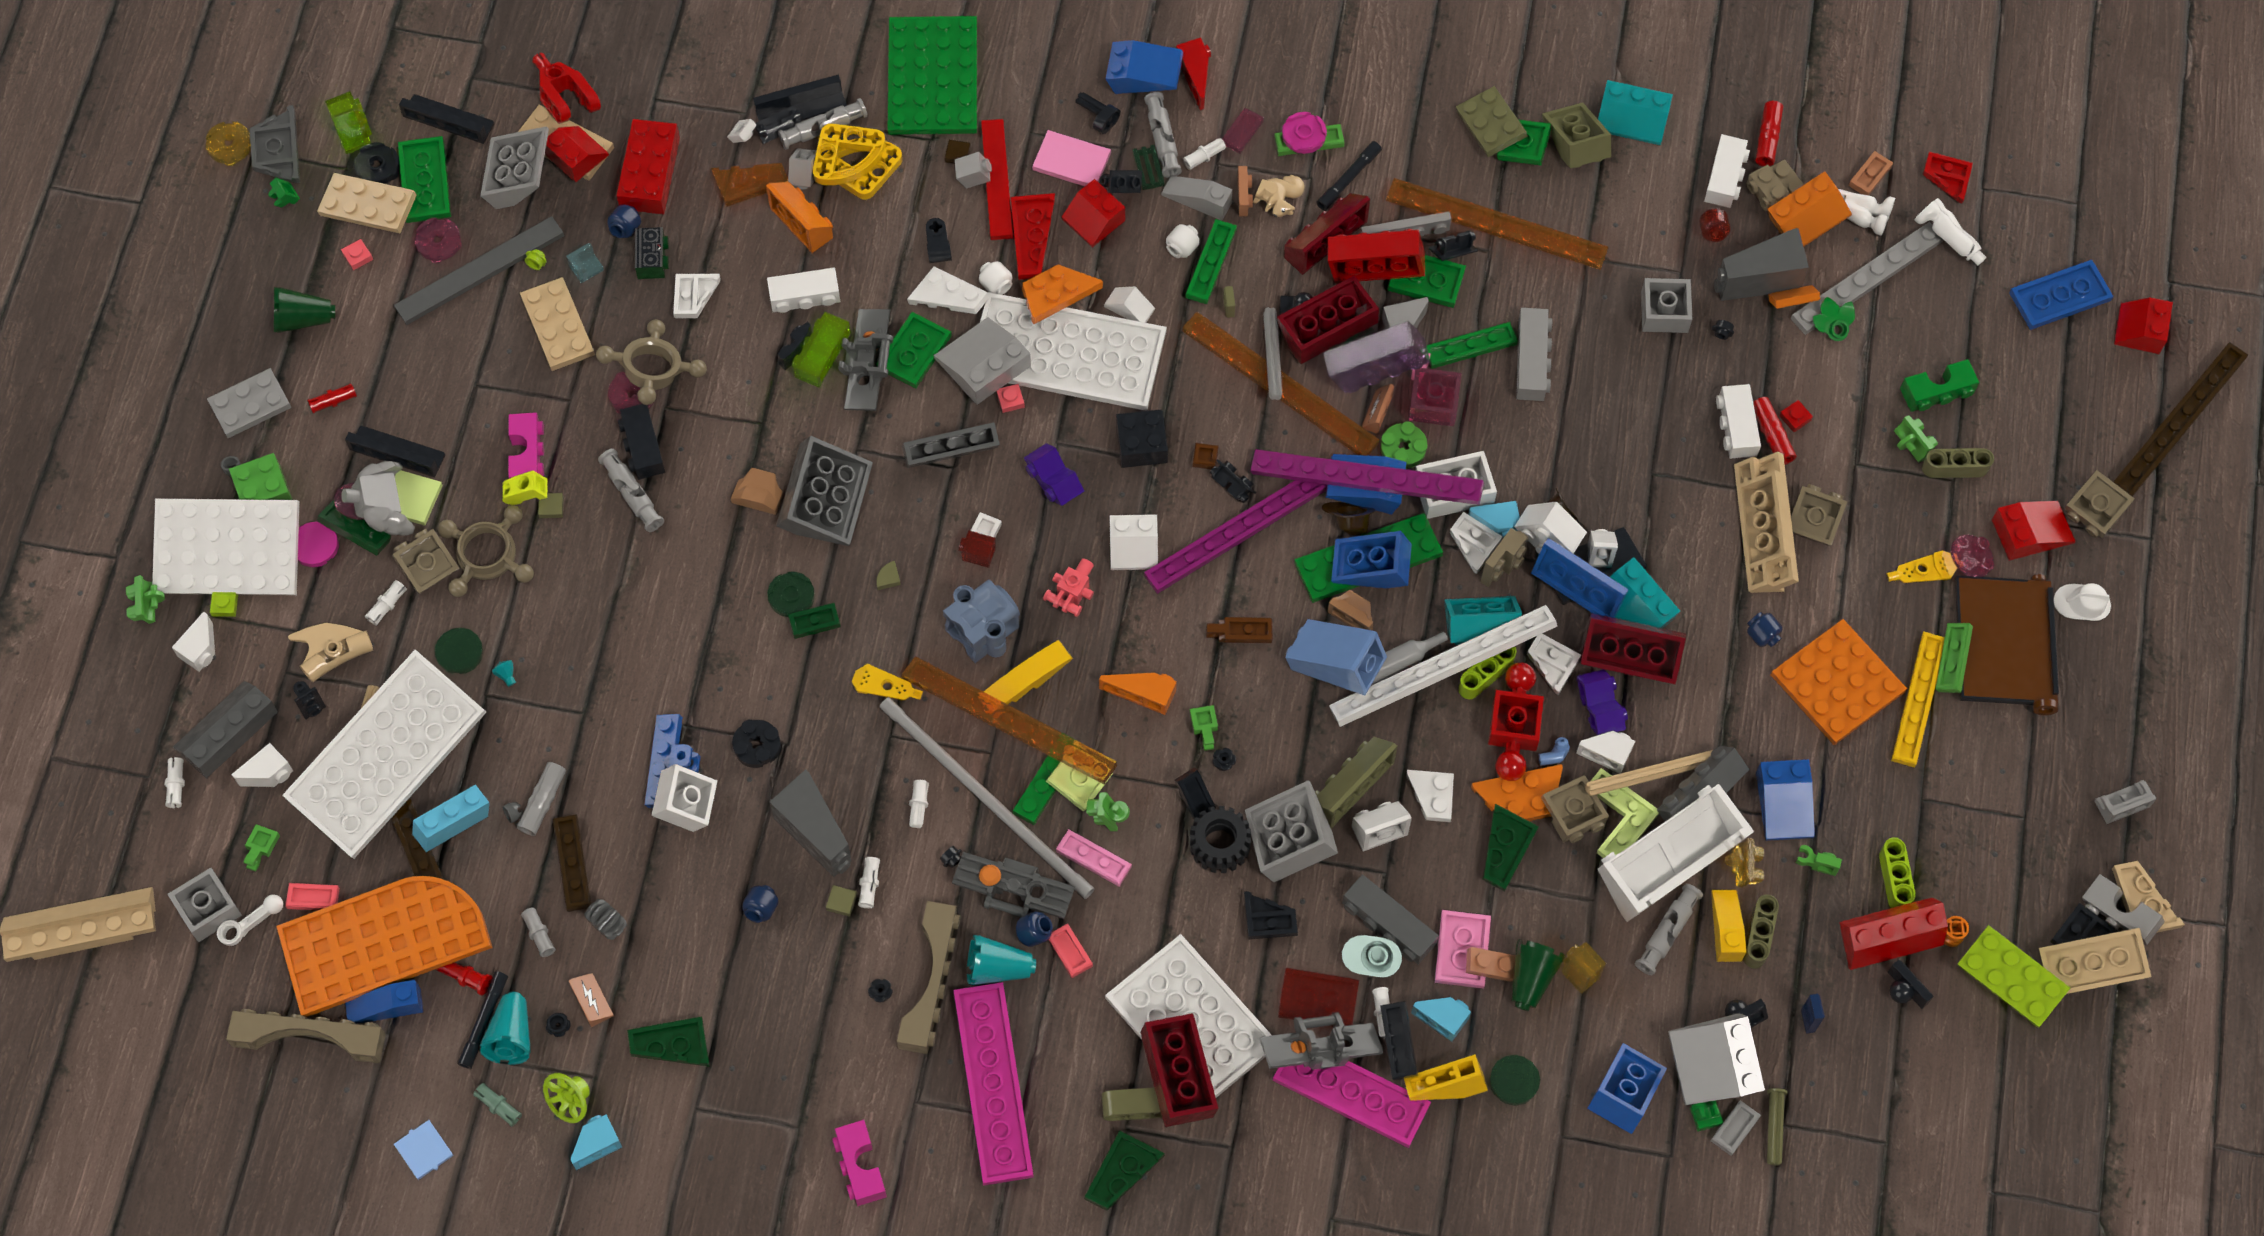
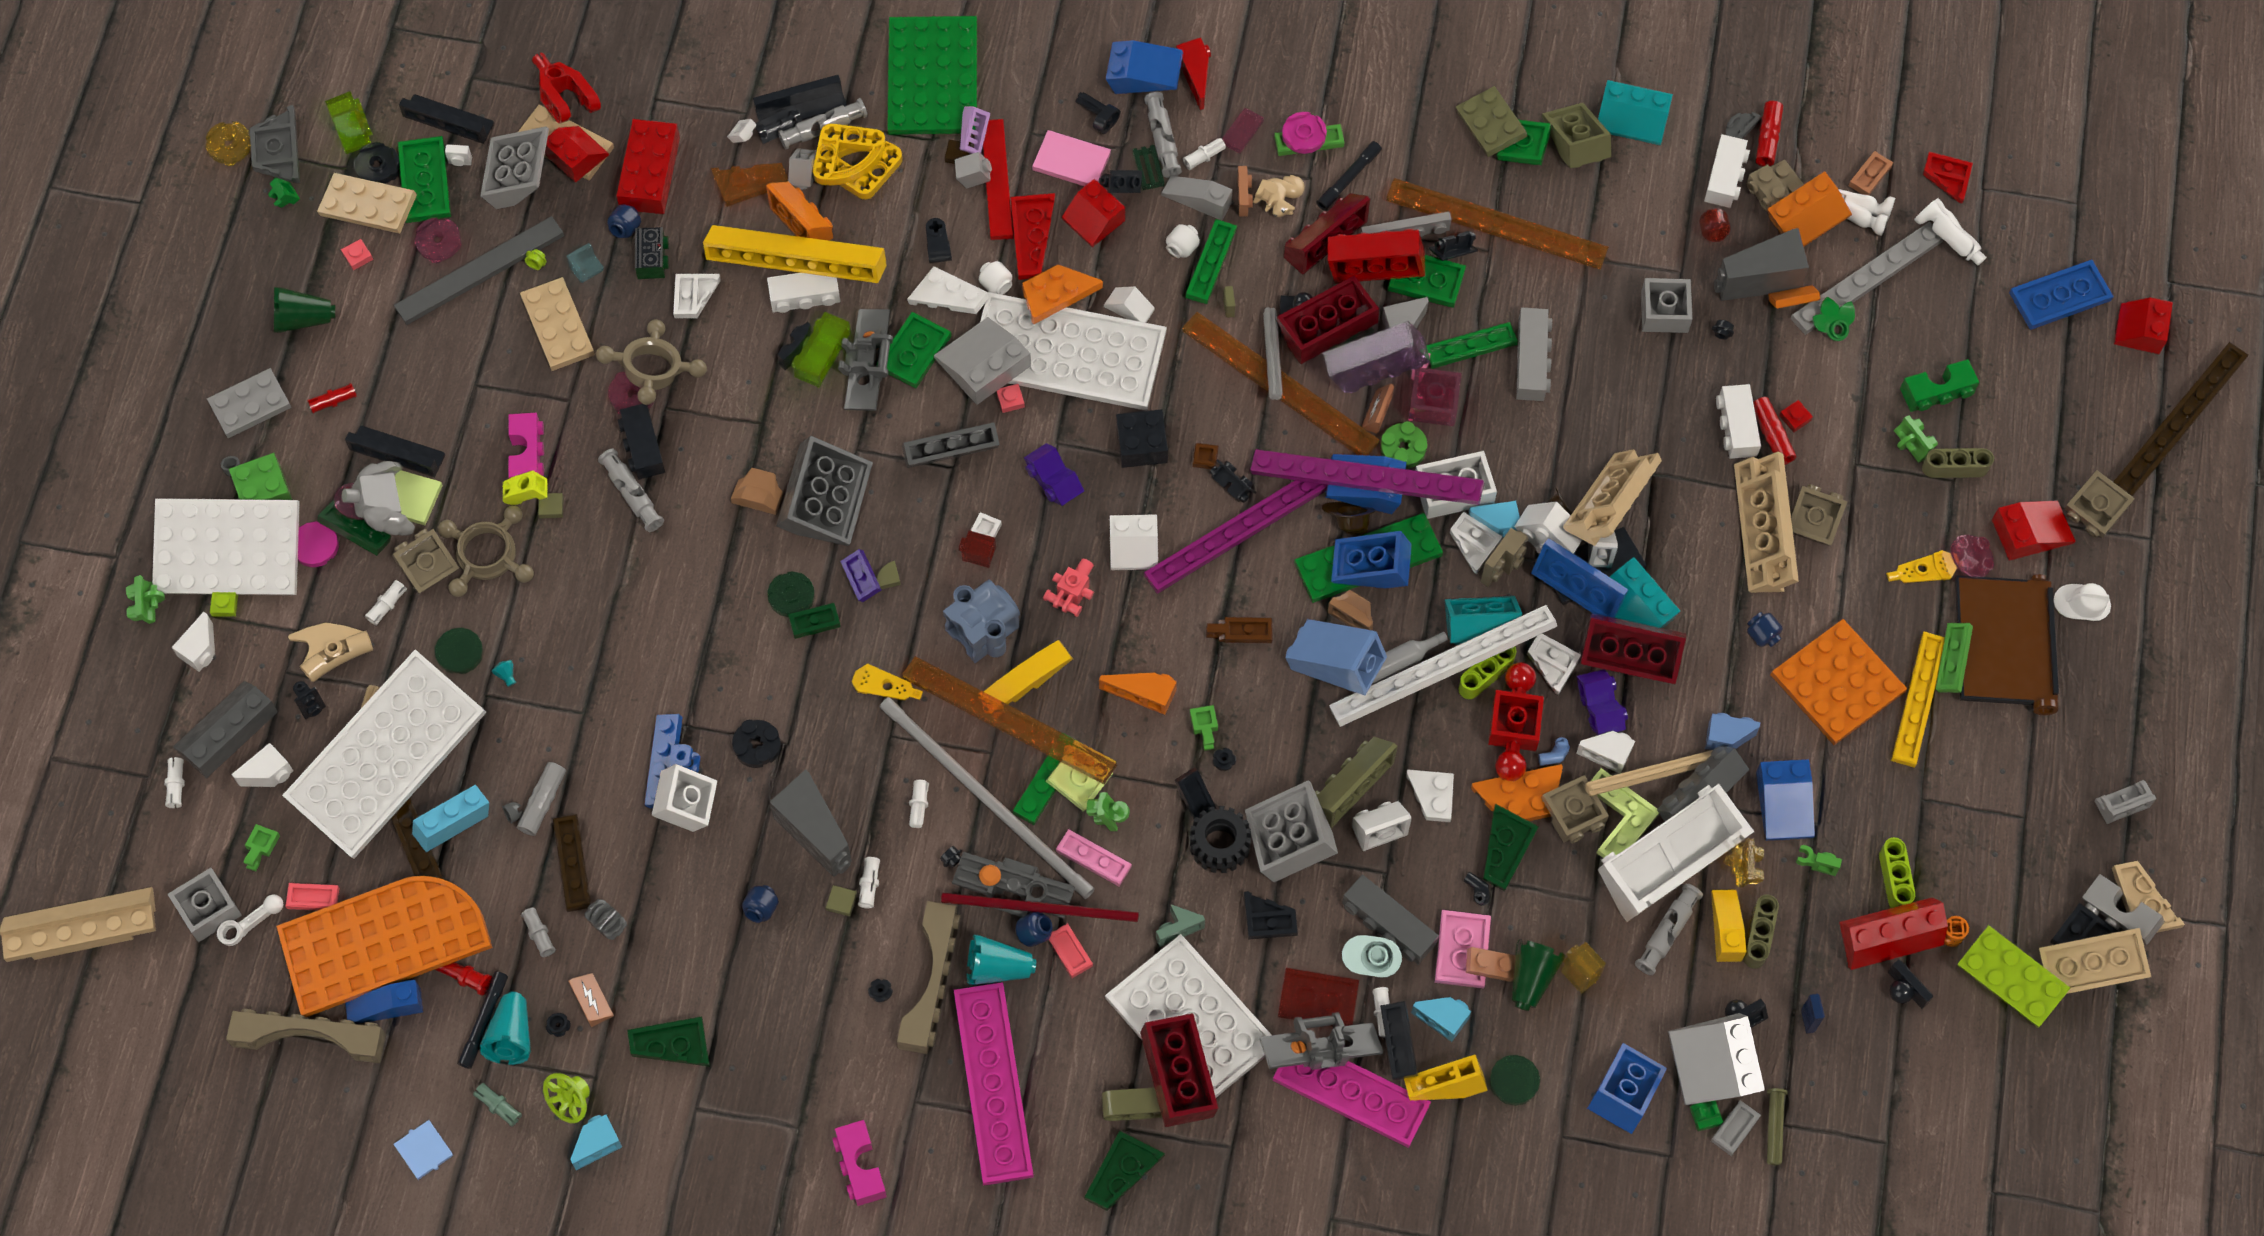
(458, 155): none -> white plate
(795, 254): none -> yellow brick
(860, 575): none -> dark purple plate
(968, 122): none -> lavender slope
(1040, 907): none -> dark red piece
(1185, 924): none -> sand green slope
(1480, 888): none -> black arm
(1611, 495): none -> tan slope
(1729, 731): none -> medium blue slope
(1742, 124): none -> dark grey tile

